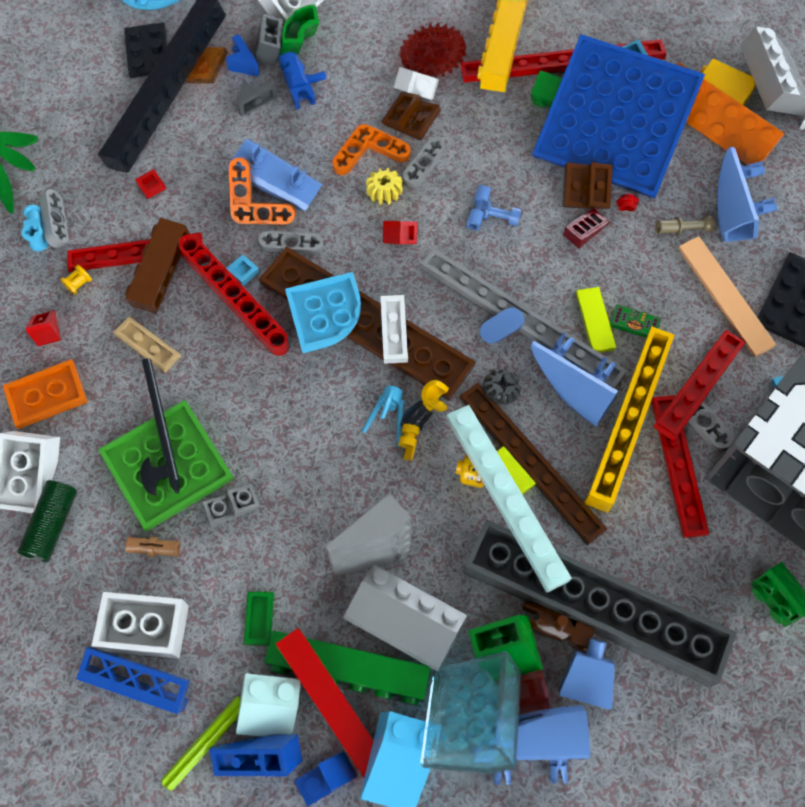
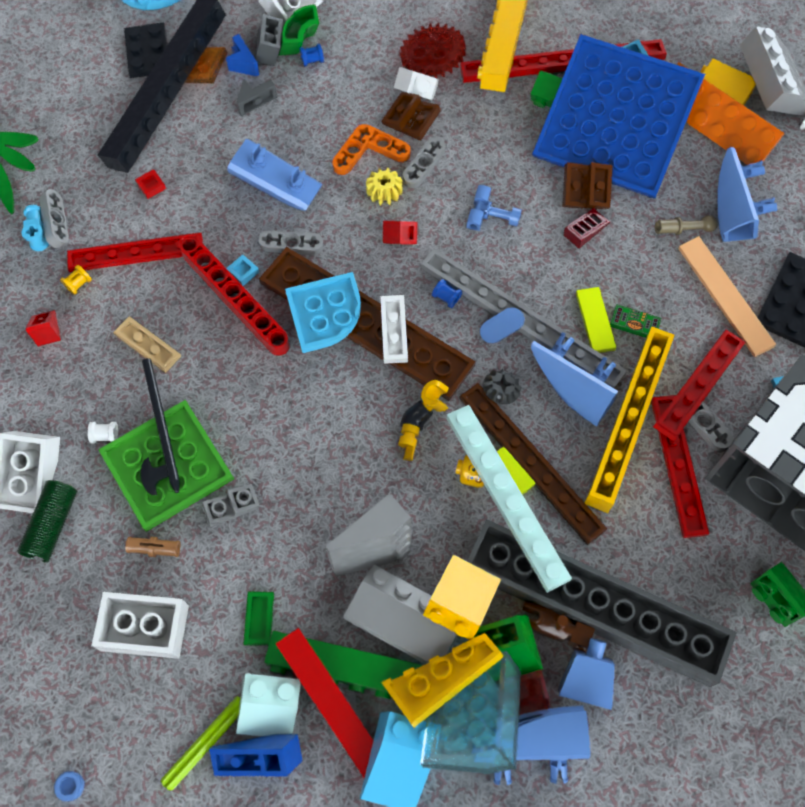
(45, 394): orange plate -> none
(69, 786): none -> medium blue tile
(102, 432): none -> white bush
(131, 686): blue fence -> none
(157, 266): reddish brown brick -> none
(246, 201): orange beam -> none
(296, 79): blue piece -> none
(312, 54): none -> blue bush
(325, 778): blue slope -> none
(389, 401): medium azure plant -> none
(433, 684): none -> yellow wing
(446, 293): none -> blue bush
(462, 598): none -> yellow brick
(627, 202): red plate -> none

